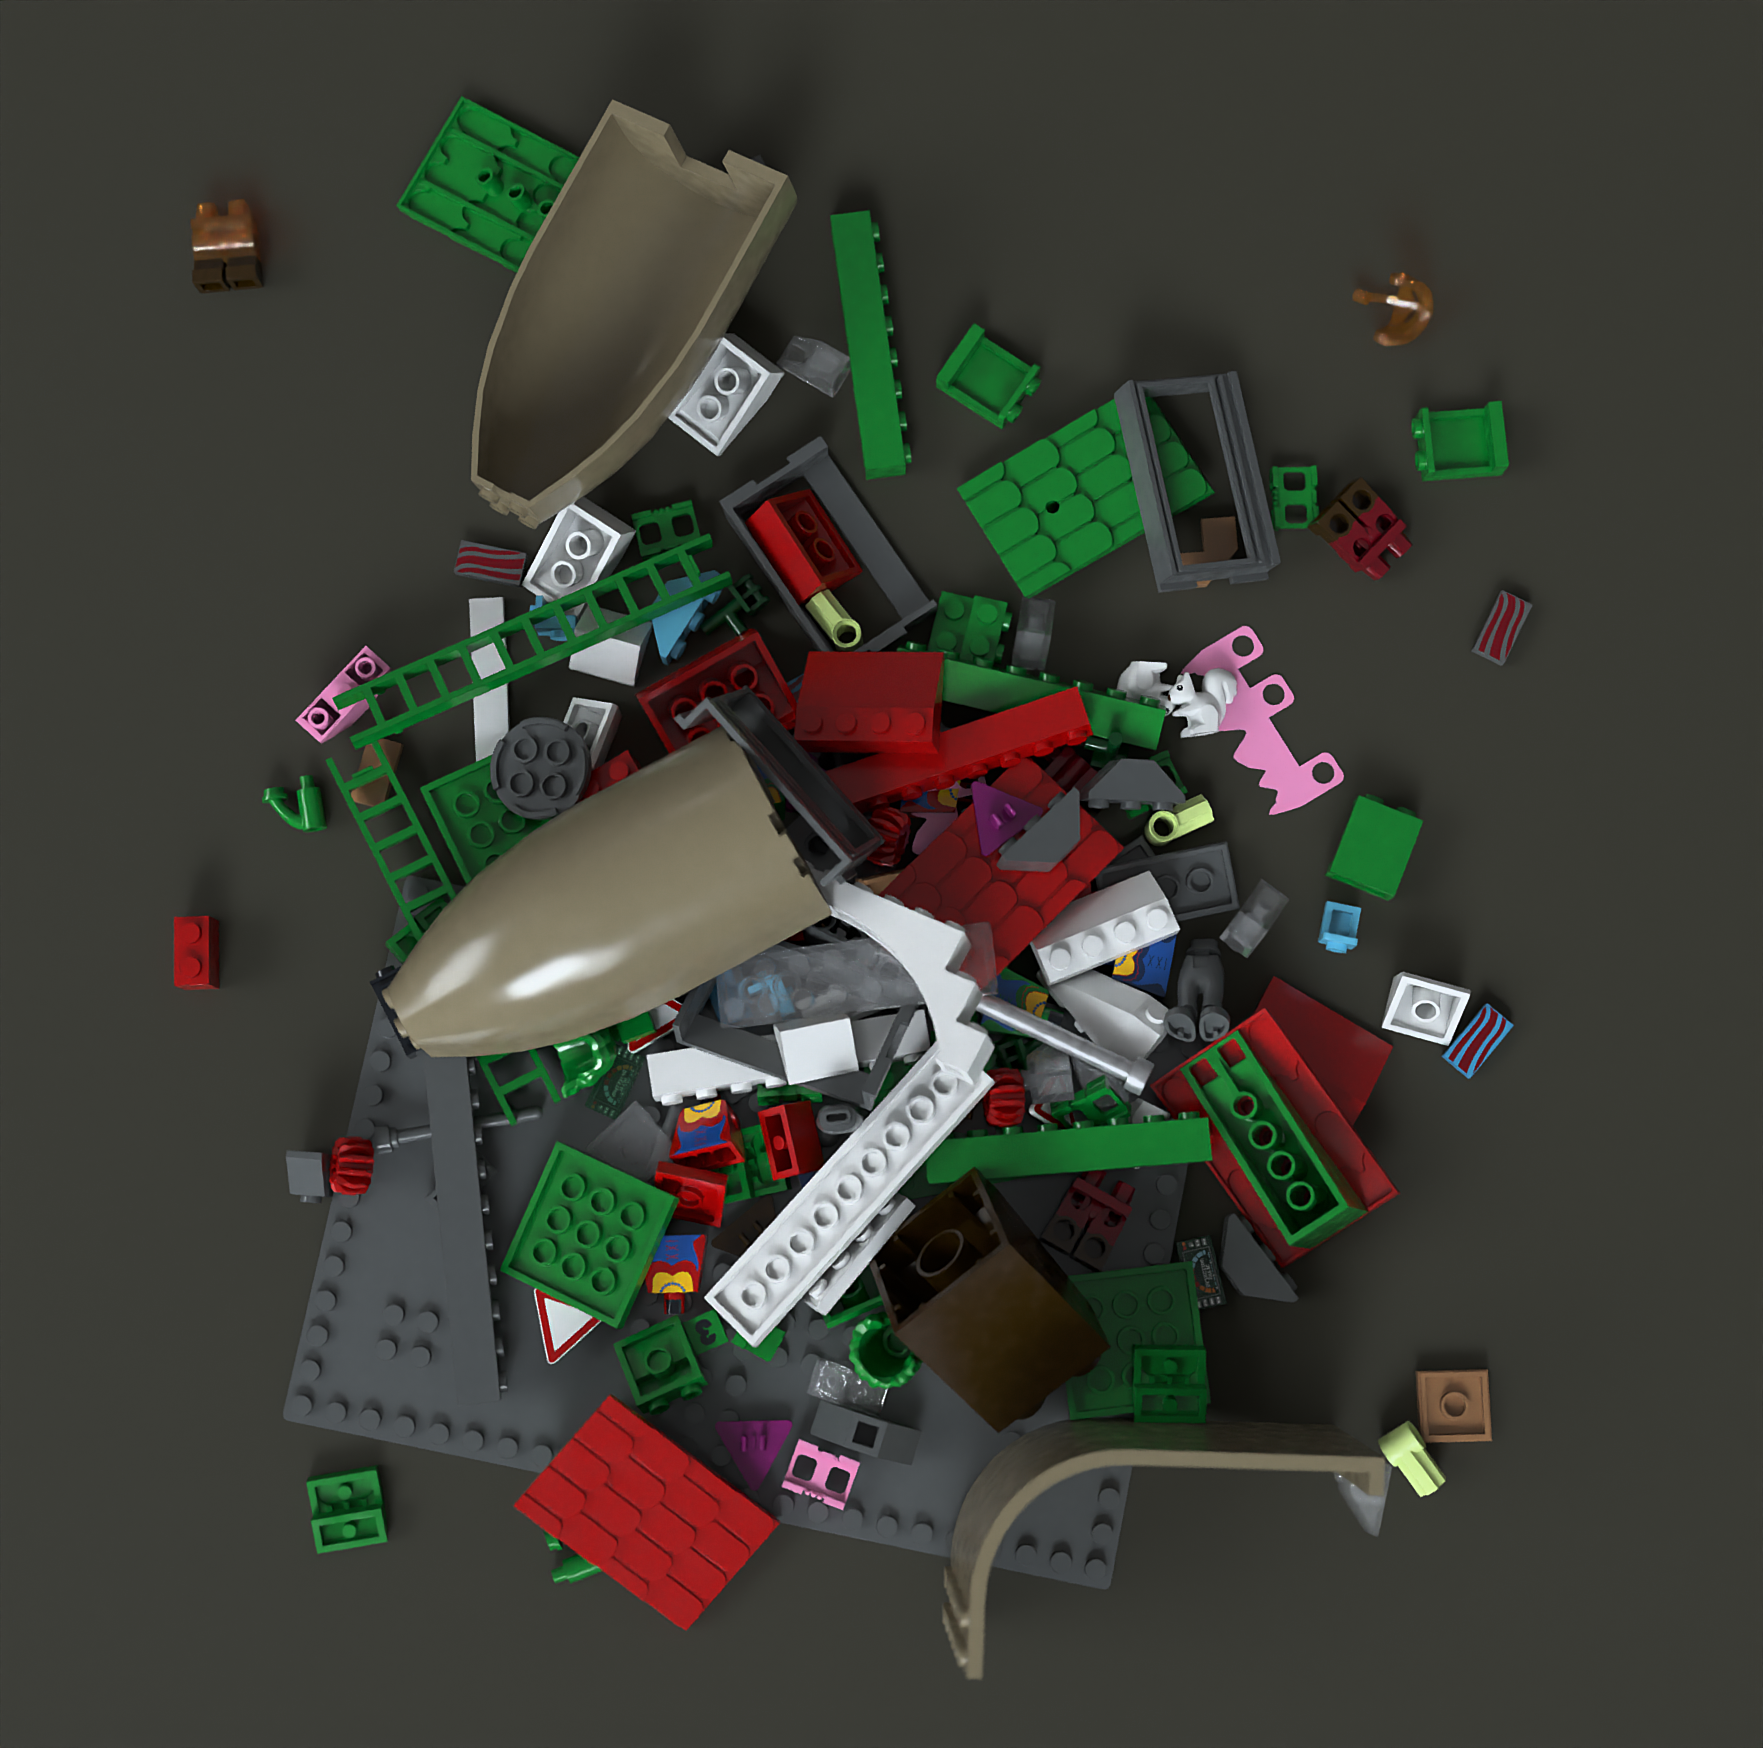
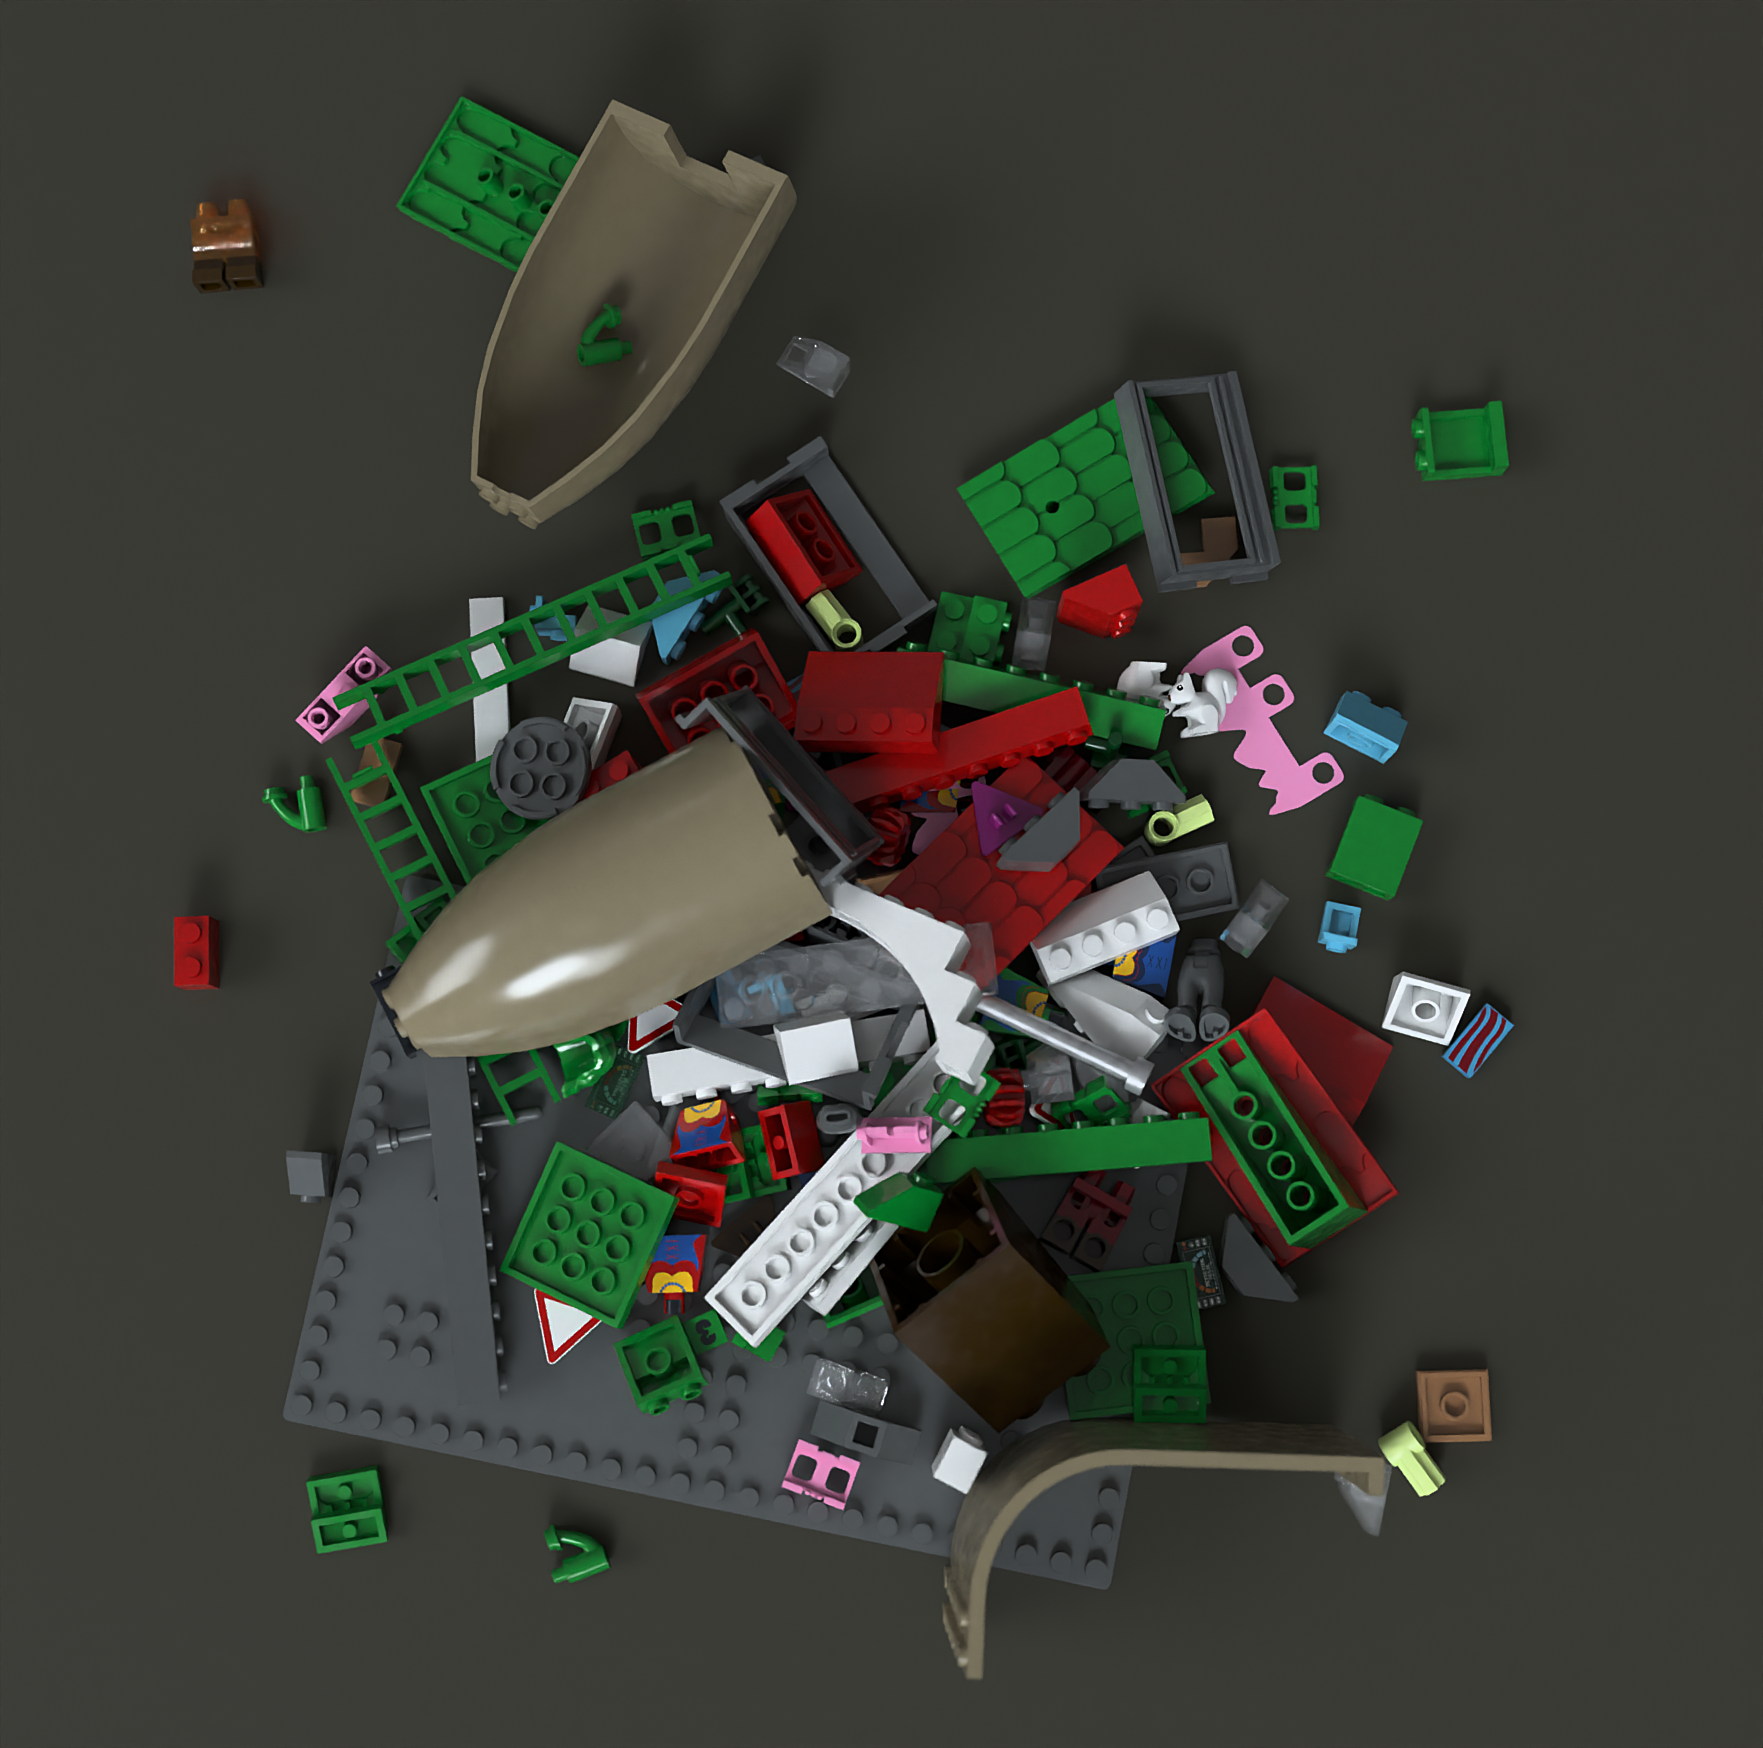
(351, 1165): red gear -> none
(490, 564): tile -> none
(578, 552): white slope -> none
(602, 351): none -> green plant
(636, 1027): green tile -> none
(647, 1512): red piece -> none
(726, 394): white slope -> none
(753, 1445): magenta piece -> none
(868, 345): green brick -> none
(880, 1354): green hair -> none
(895, 1135): none -> bright pink hinge
(902, 1200): none -> green slope
(959, 1459): none -> white brick
(971, 1103): none -> green piece
(988, 378): green panel -> none
(1102, 604): none -> red slope
(1361, 528): dark red hips -> none
(1366, 726): none -> medium azure slope
(1397, 331): clear orange helmet -> none
(1501, 628): tile -> none

